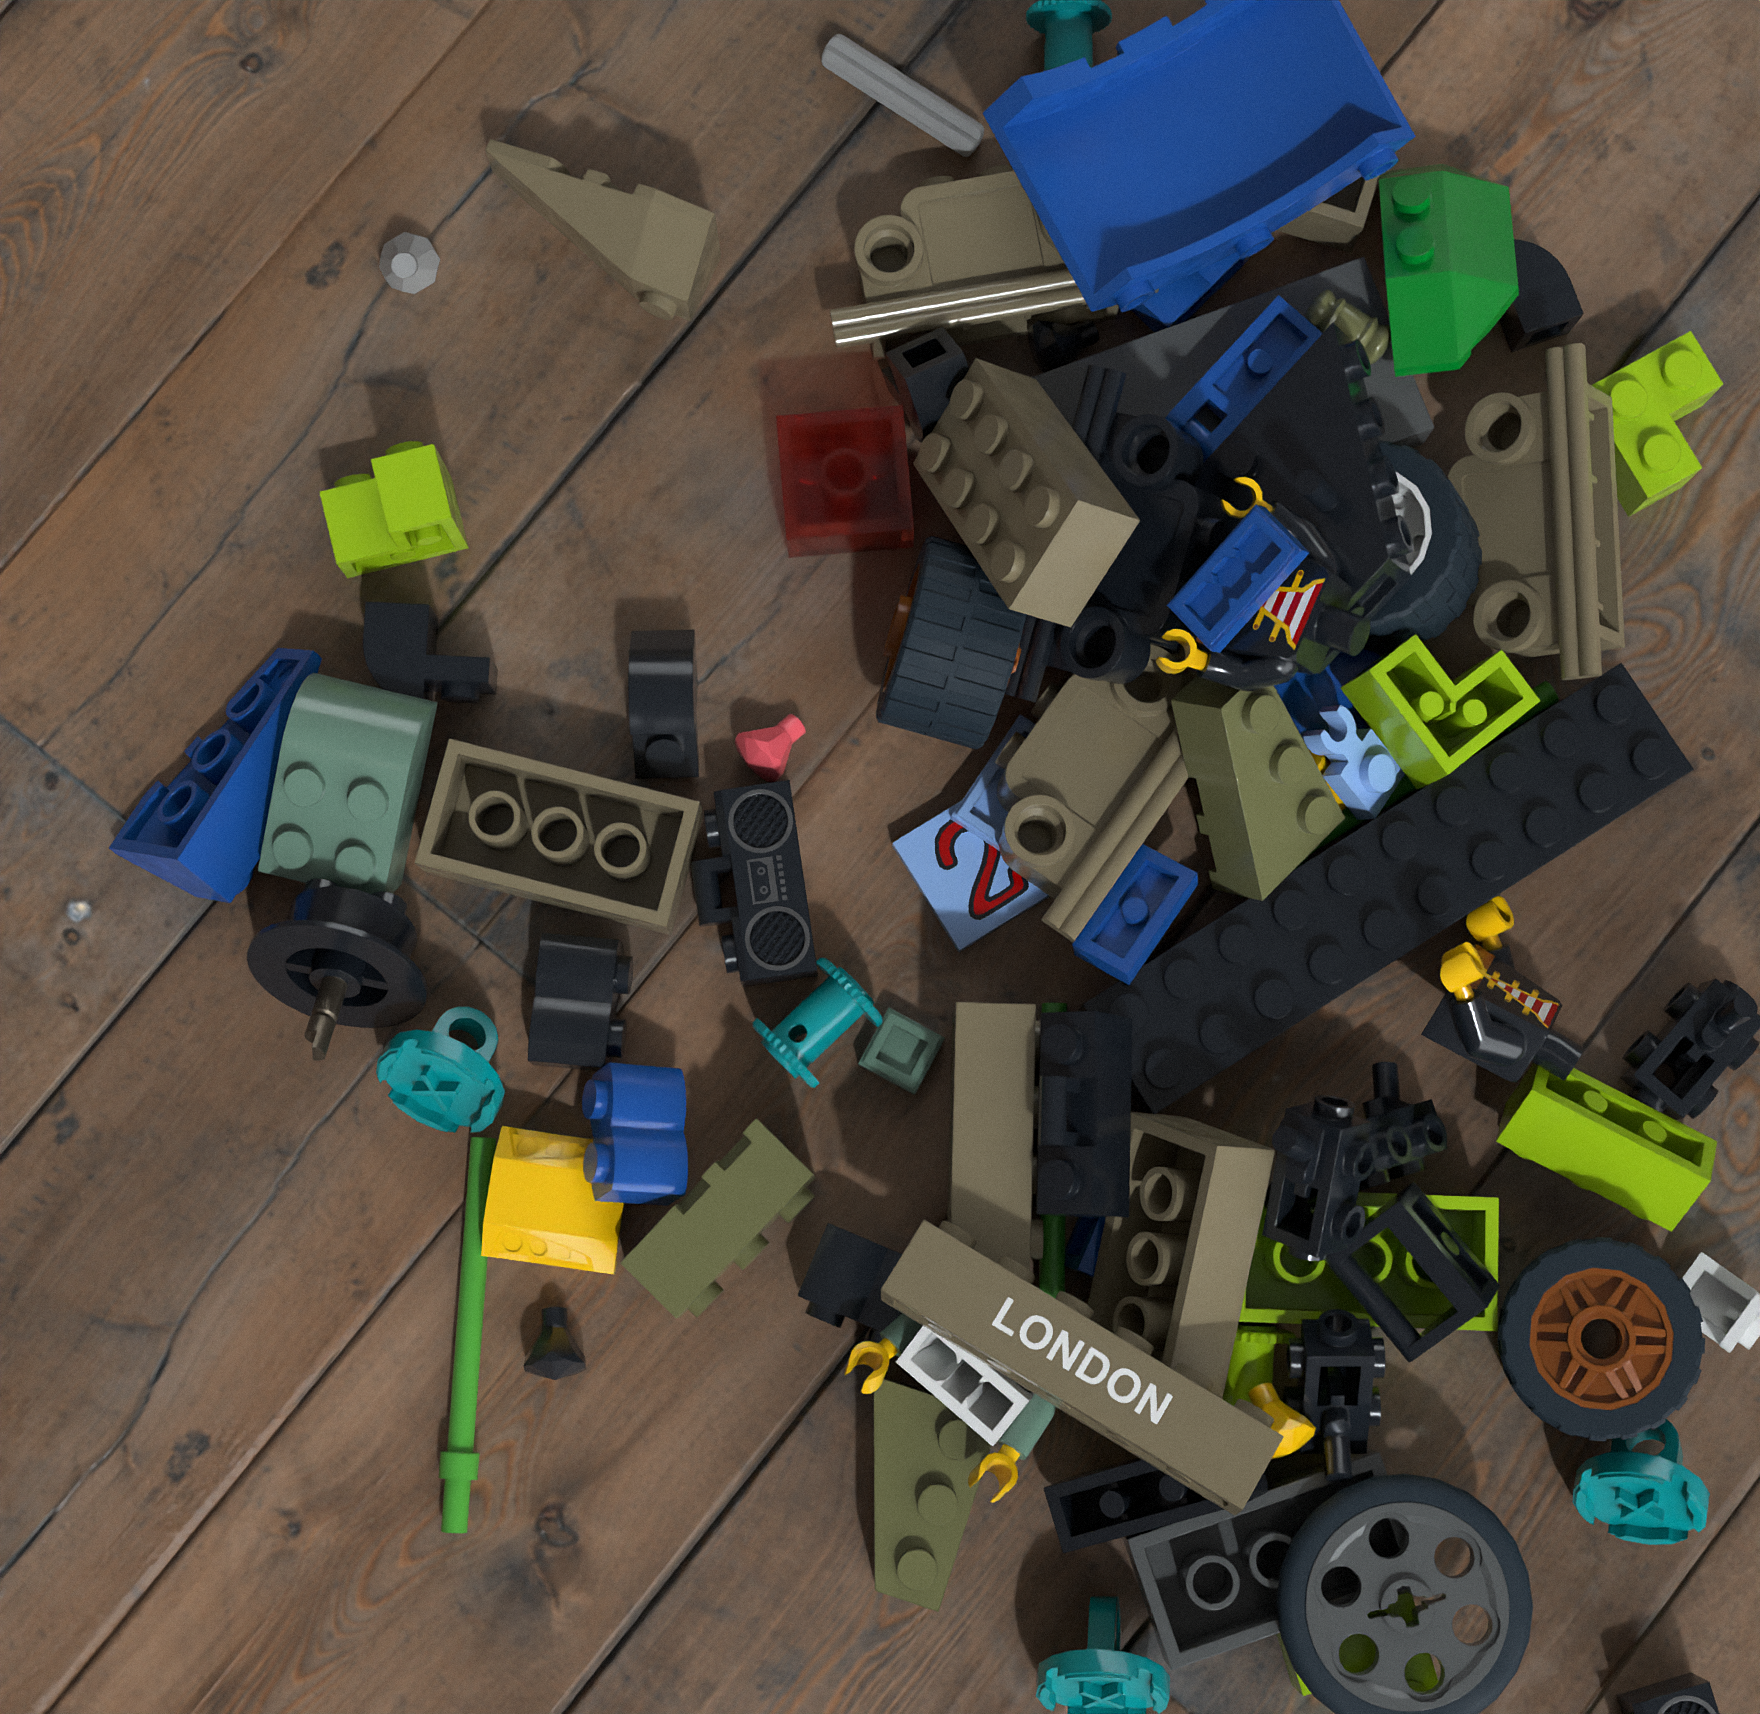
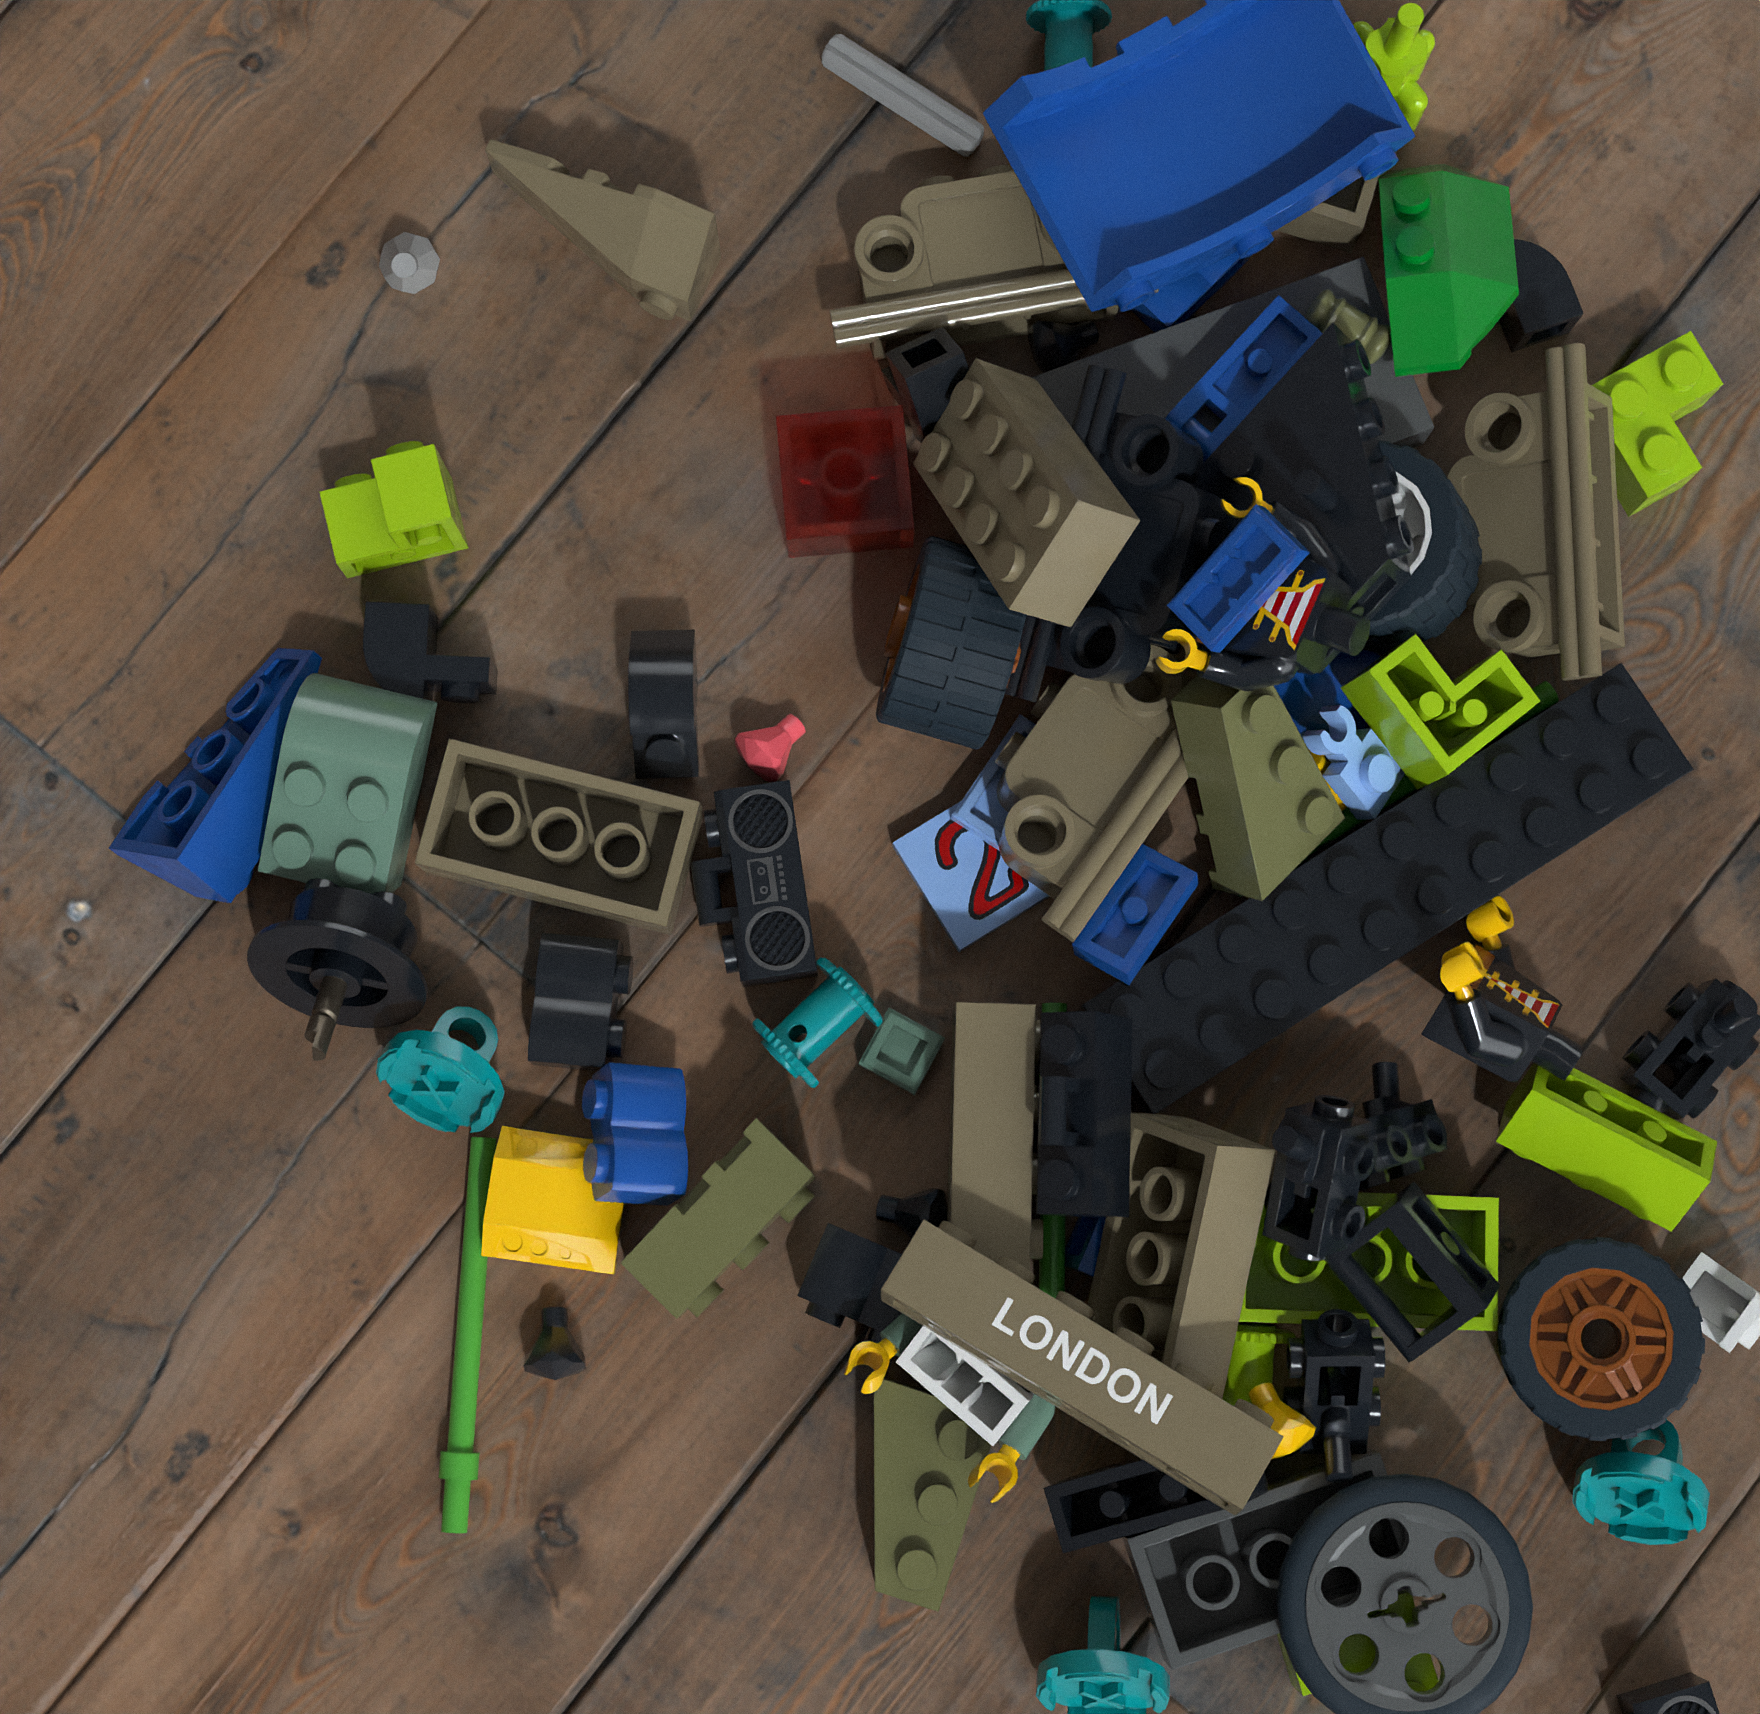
(912, 1210): none -> black rock
(1401, 56): none -> lime plant

